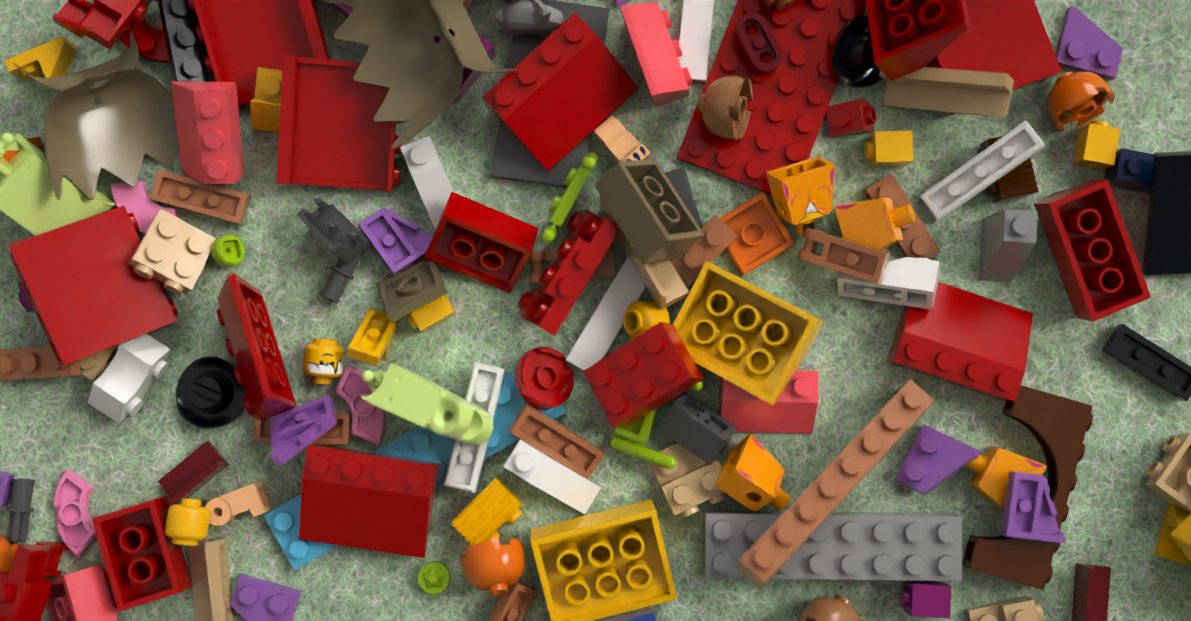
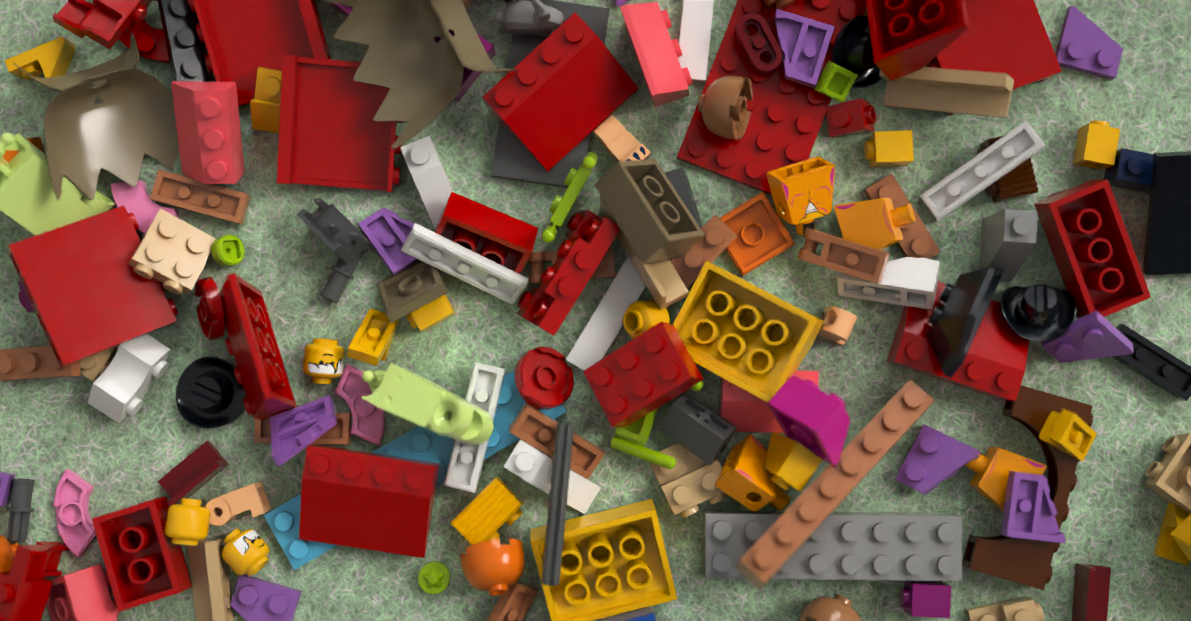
(210, 308): none -> red tile
(245, 552): none -> yellow head
(464, 264): none -> white tile
(557, 504): none -> dark grey axle
(790, 462): none -> yellow slope
(802, 46): none -> medium lavender wing
(812, 417): none -> dark pink slope
(835, 81): none -> lime tile
(837, 324): none -> light nougat leg
(961, 315): none -> black wedge
(1038, 311): none -> black hat
(1068, 434): none -> yellow slope
(1081, 95): orange cylinder -> none
(1089, 339): none -> medium lavender wing

